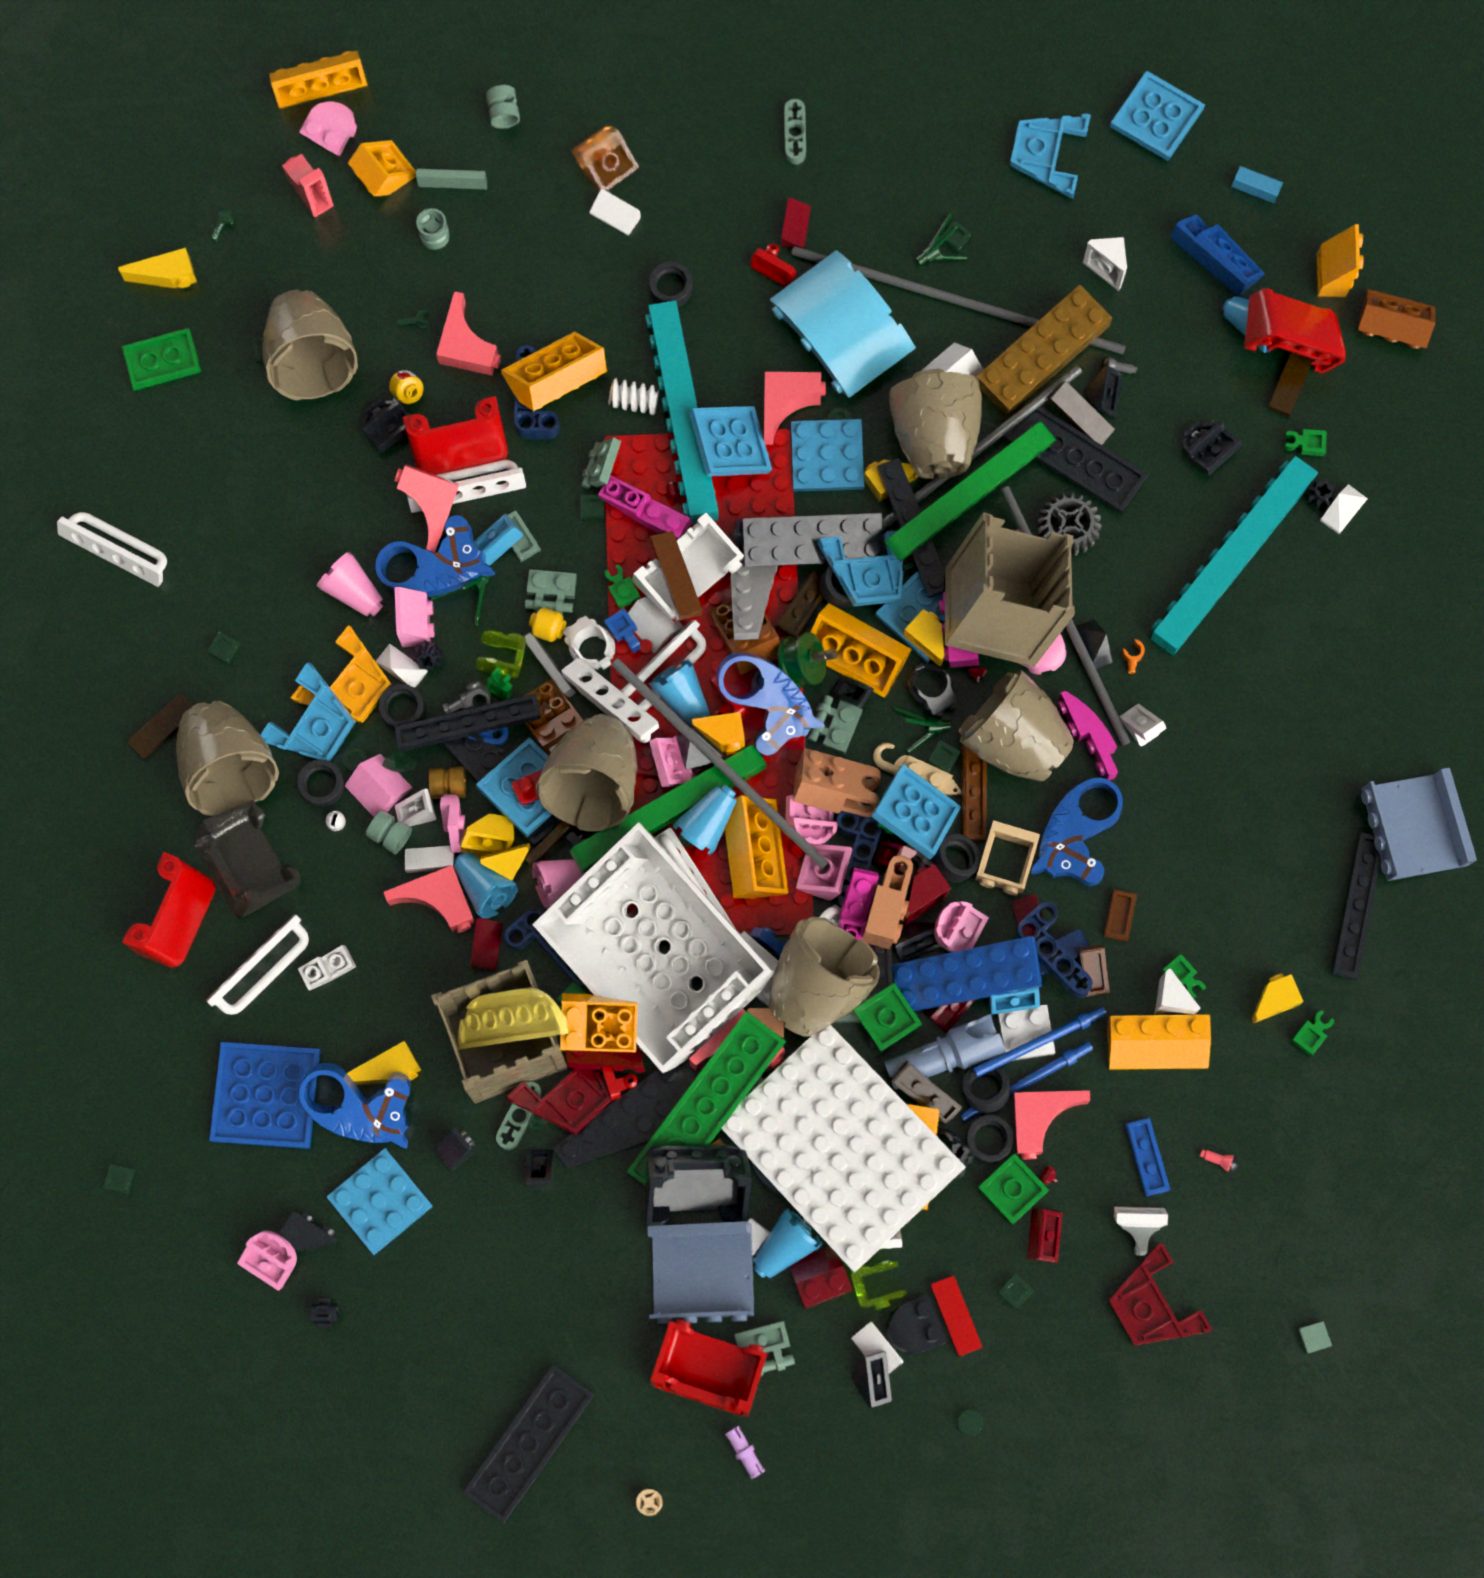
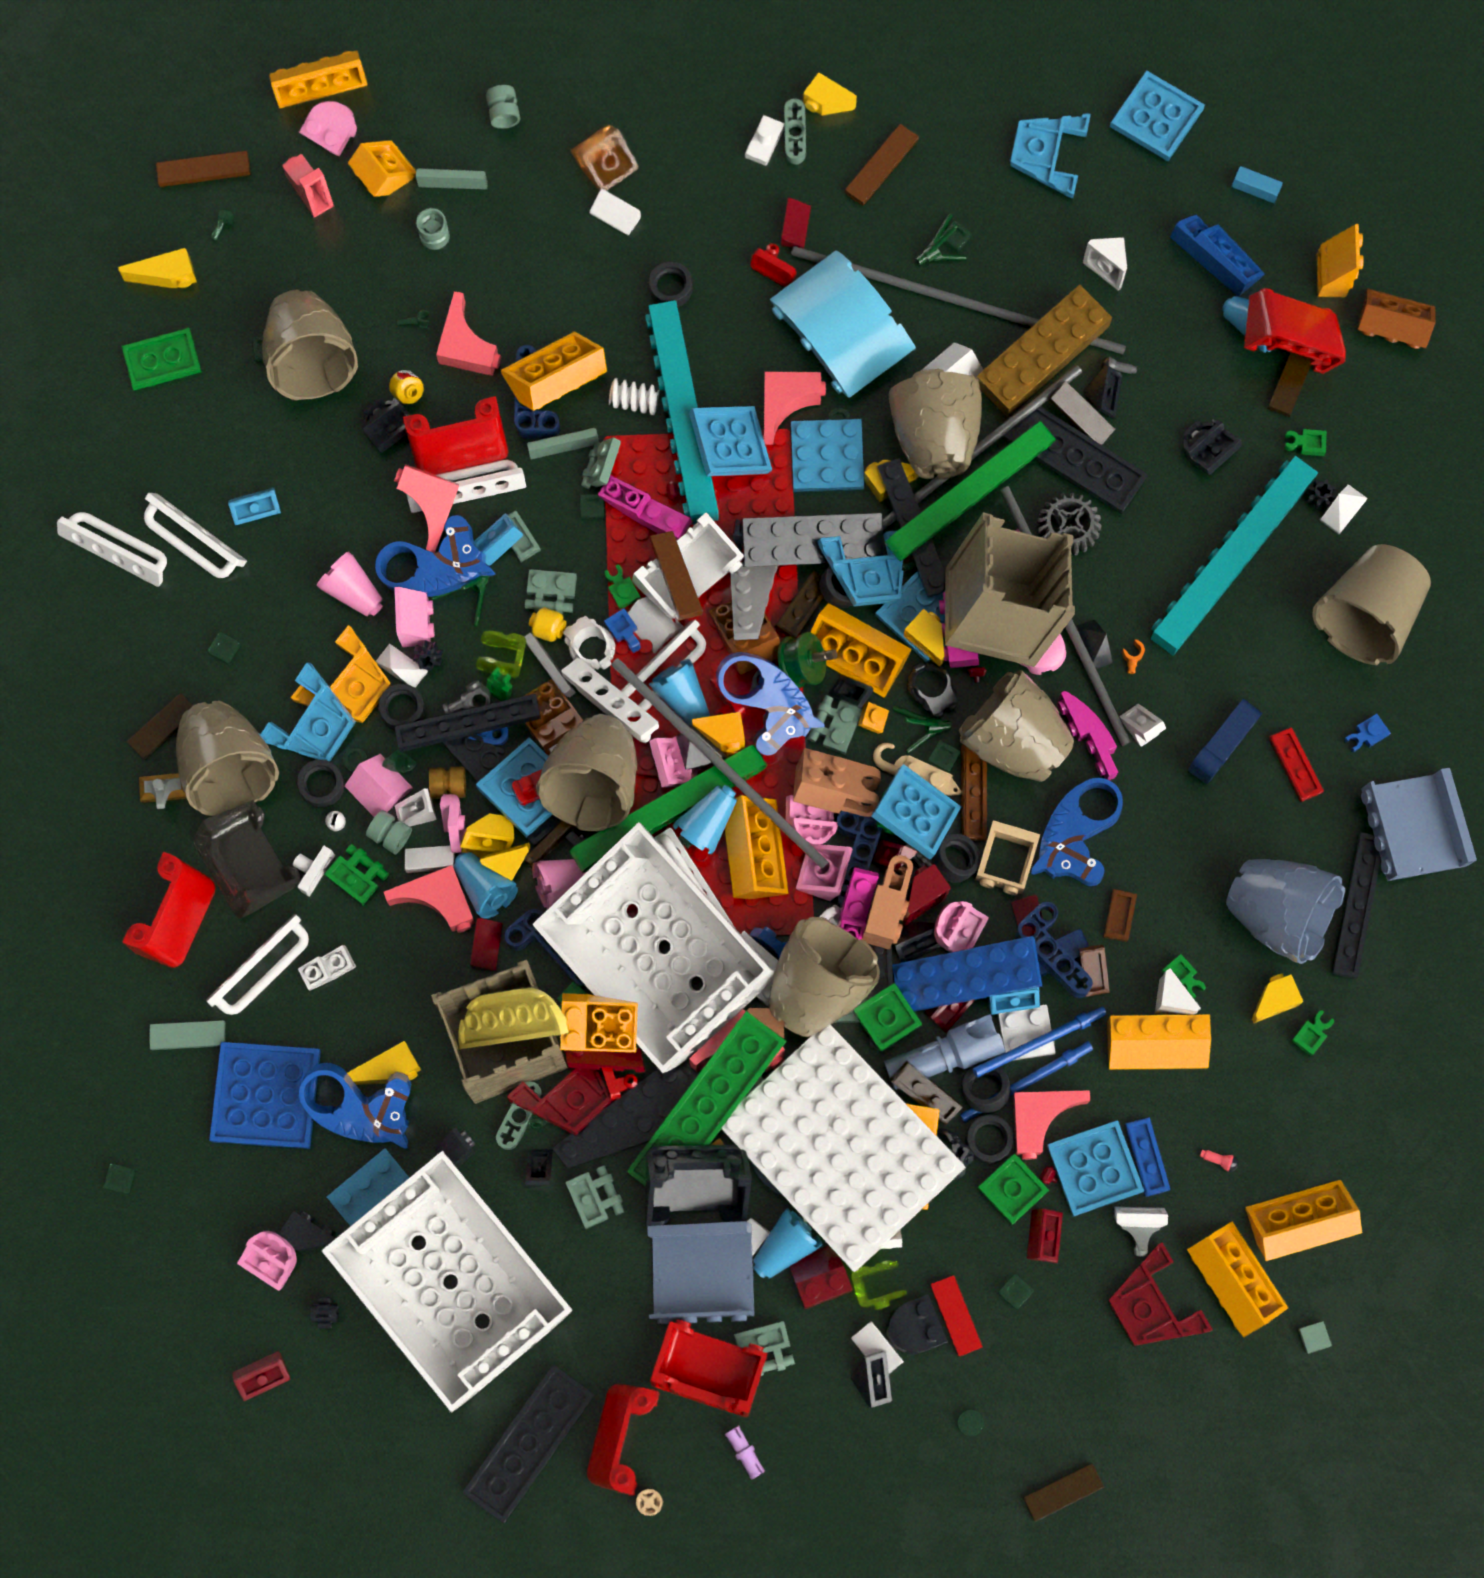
(160, 503): none -> white piece
(161, 788): none -> piece
(187, 1035): none -> sand green tile
(203, 168): none -> reddish brown tile
(254, 506): none -> dark azure slope
(261, 1376): none -> dark red slope
(313, 869): none -> white tile
(351, 879): none -> green plate
(408, 1290): none -> white slope
(562, 443): none -> sand green tile
(588, 1201): none -> sand green plate
(618, 1406): none -> red windscreen
(765, 140): none -> white tile
(828, 97): none -> yellow slope
(873, 717): none -> light orange plate
(881, 164): none -> reddish brown tile
(1063, 1492): none -> dark brown tile
(1095, 1168): none -> dark azure plate
(1224, 741): none -> dark blue beam
(1237, 1279): none -> light orange slope
(1286, 905): none -> sand blue piece
(1296, 764): none -> red tile
(1304, 1220): none -> light orange slope
(1370, 732): none -> blue plate
(1374, 605): none -> dark tan cone

